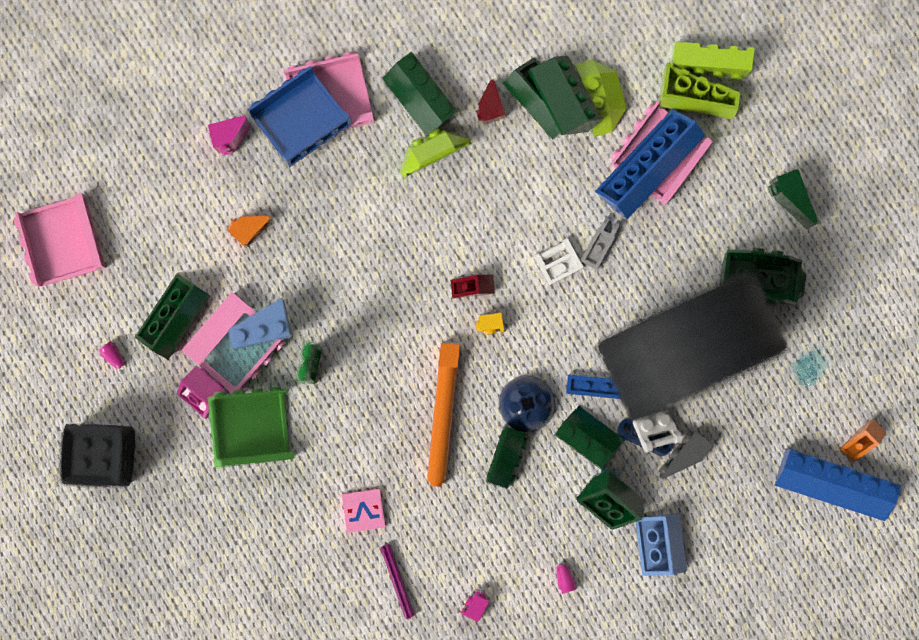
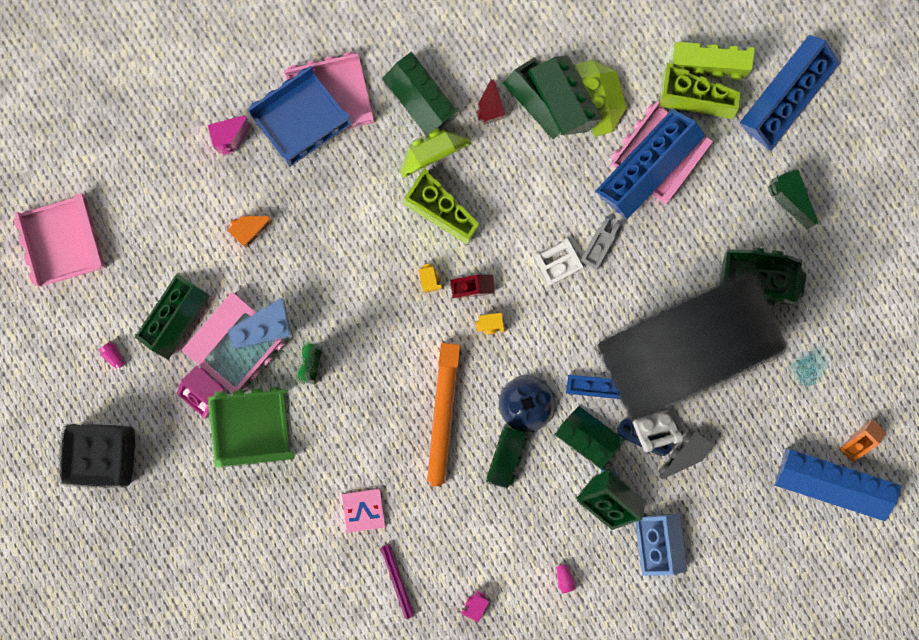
(429, 278): none -> yellow brick
(437, 206): none -> lime wedge
(790, 92): none -> blue slope

